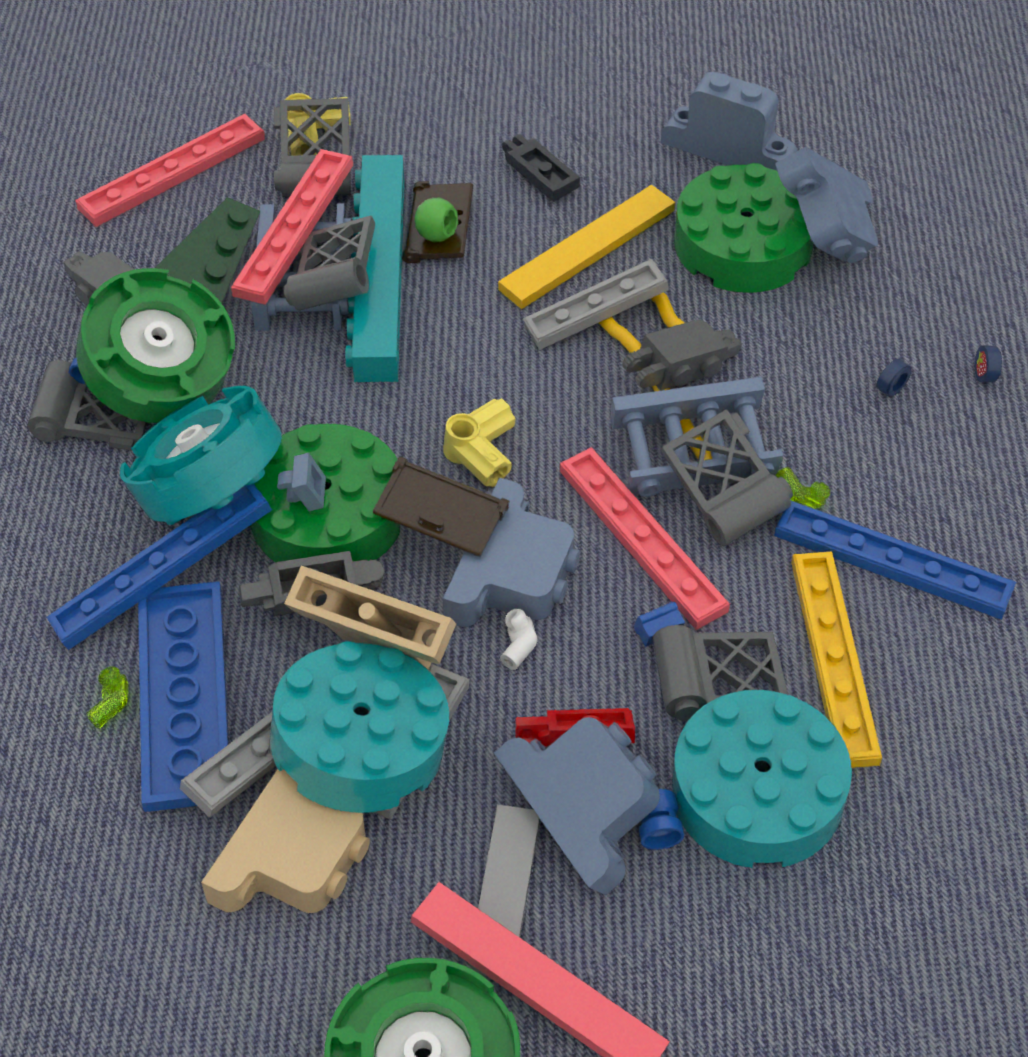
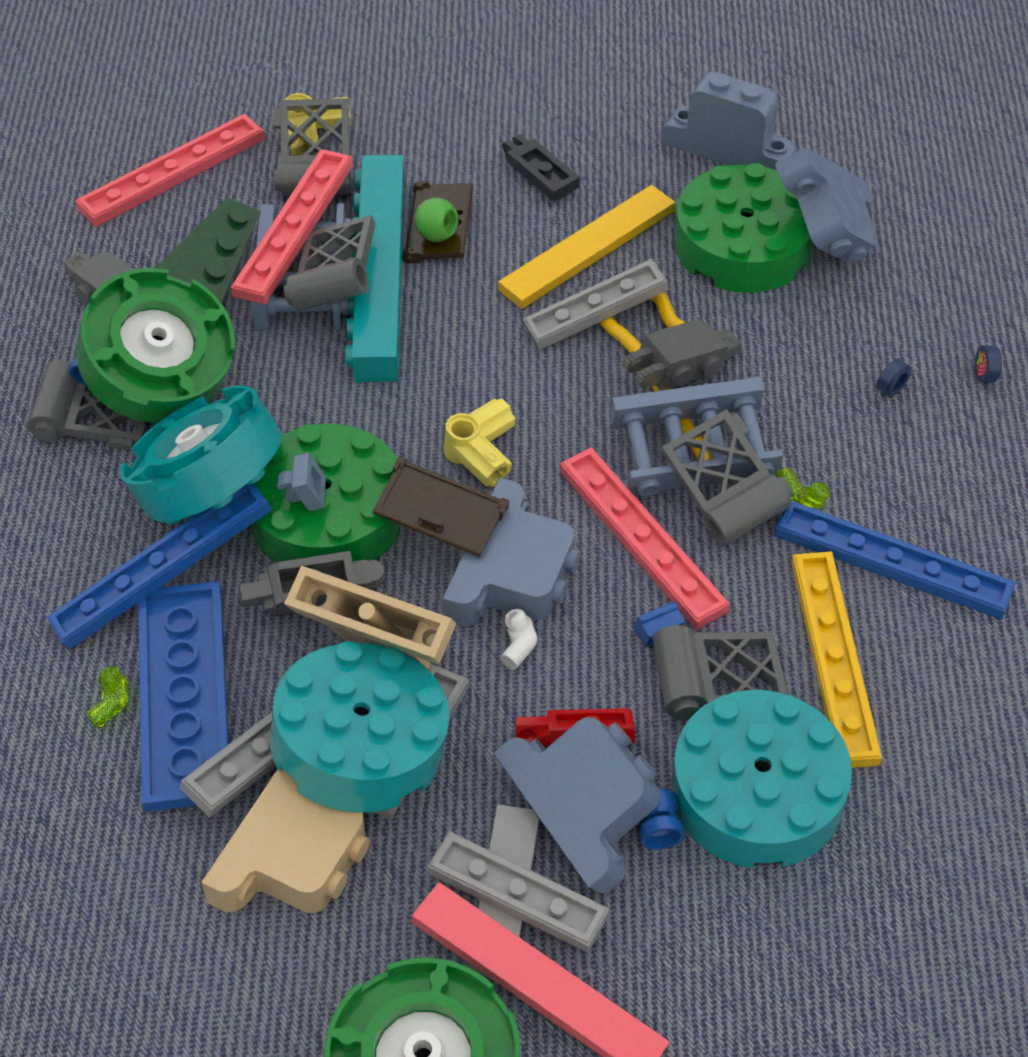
(518, 891): none -> light grey tile

